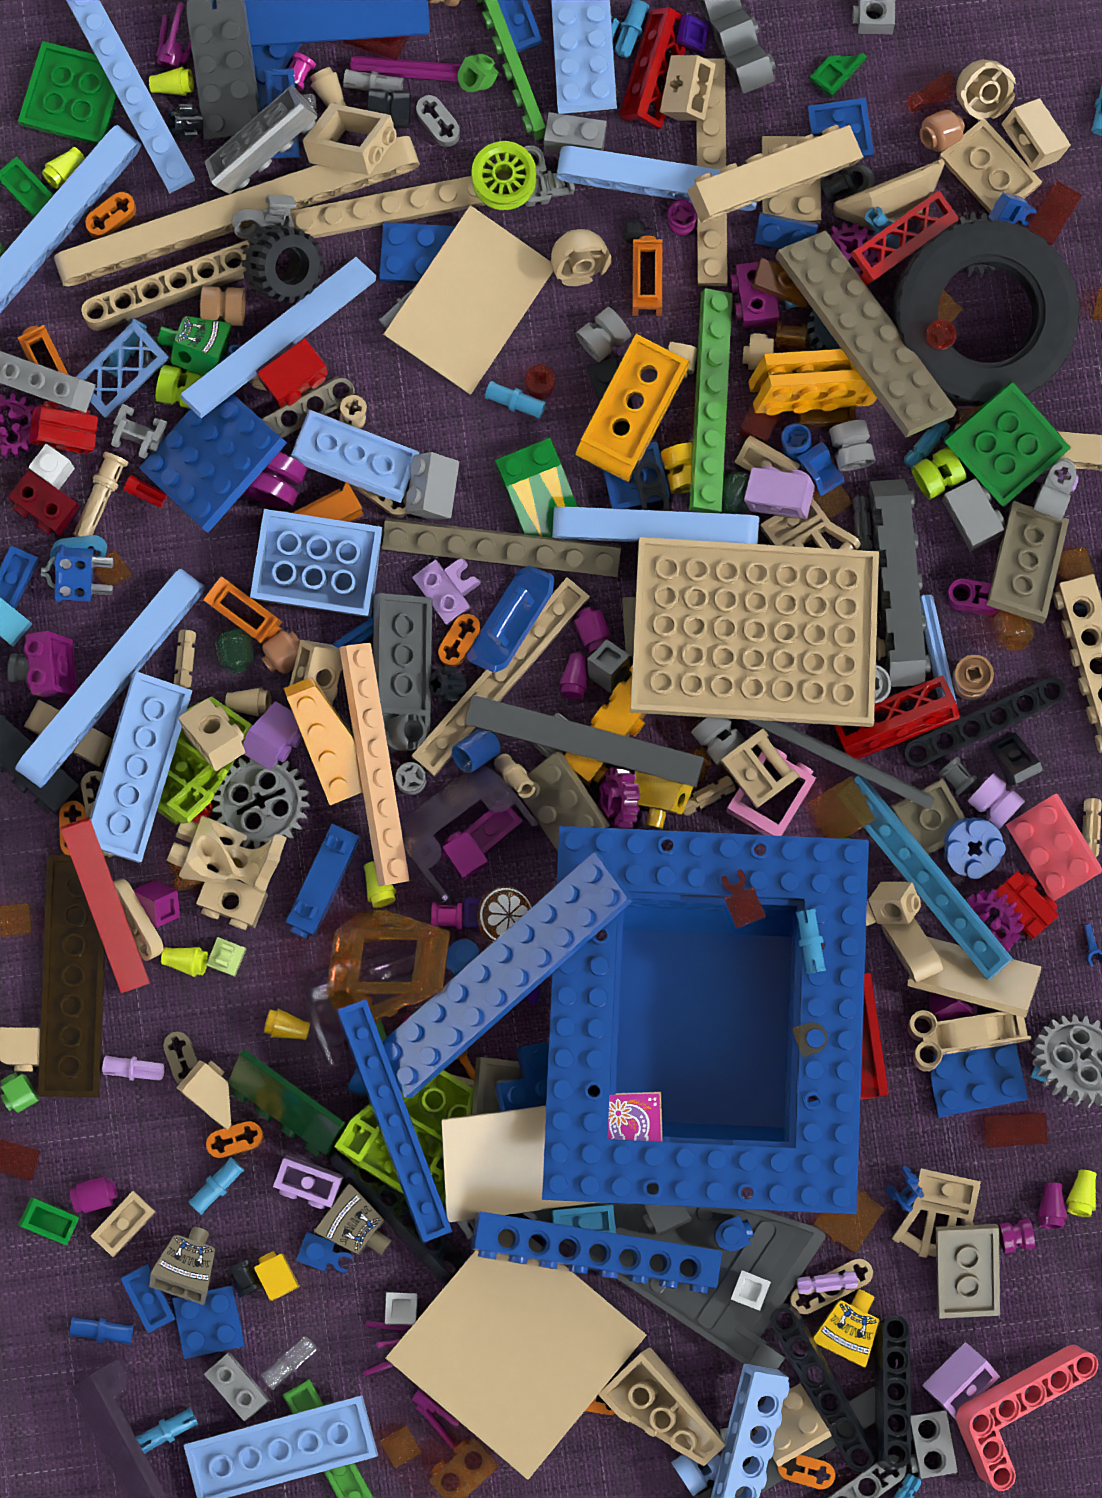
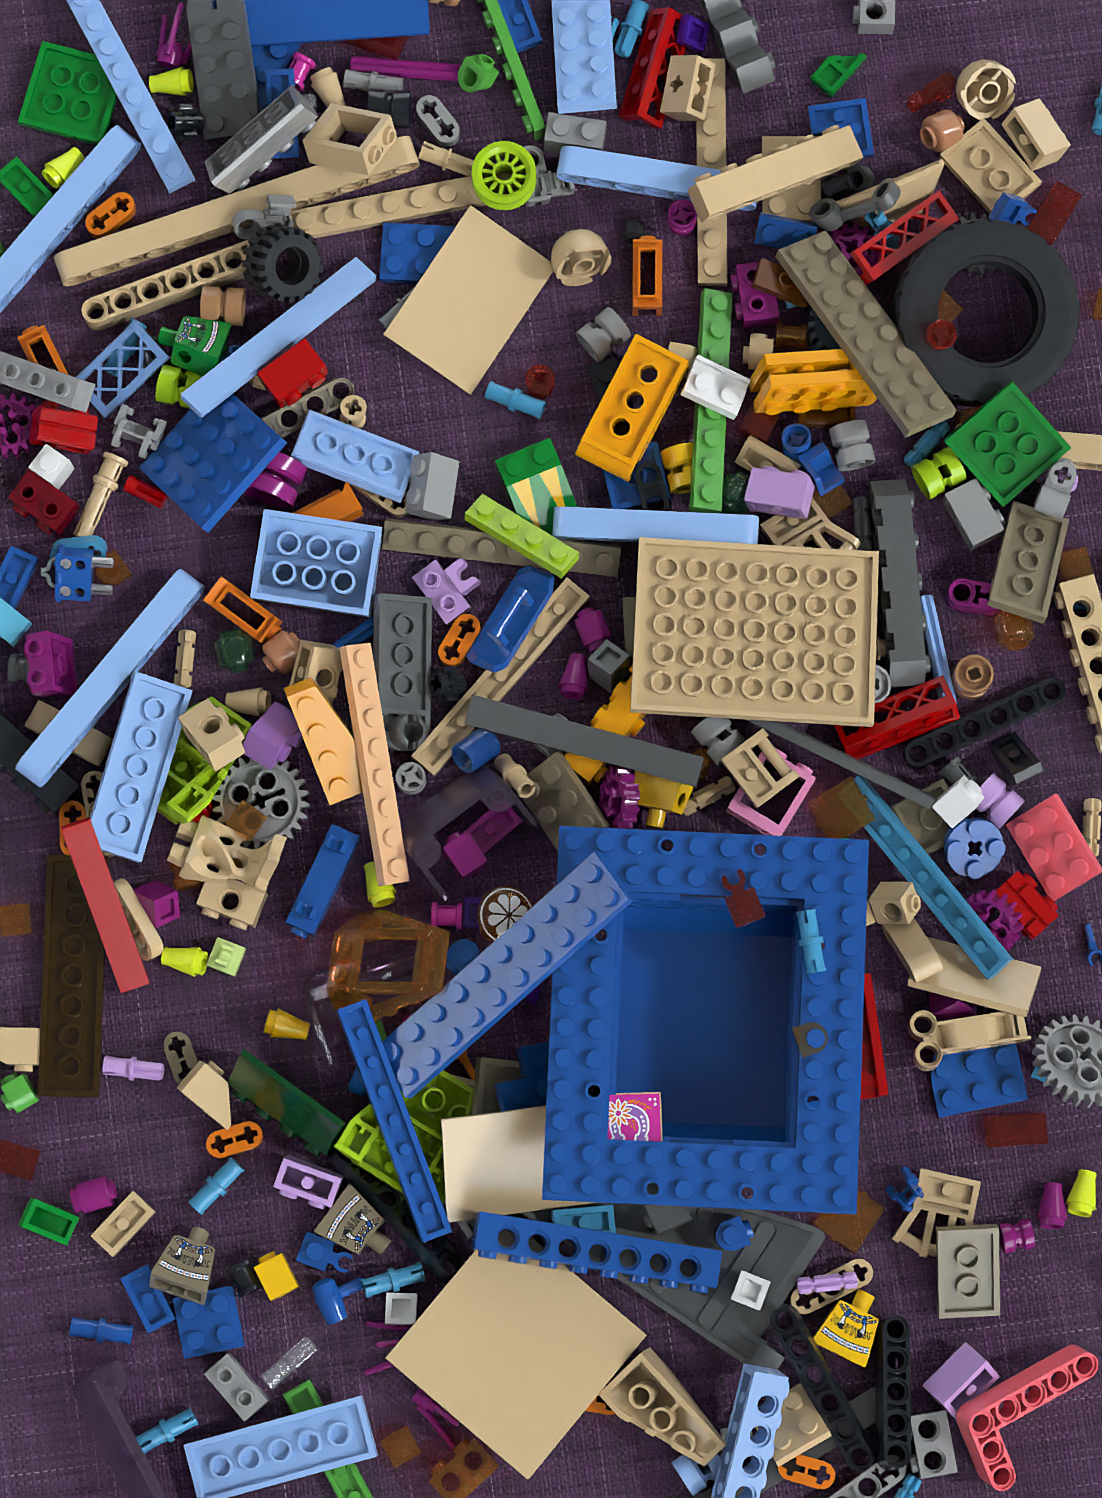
(246, 820): none -> clear orange tile
(330, 1298): none -> blue piece
(392, 1280): none -> dark azure pin
(446, 159): none -> tan axle
(522, 536): none -> lime plate
(715, 387): none -> white plate
(831, 216): none -> dark grey piece
(958, 801): none -> white brick

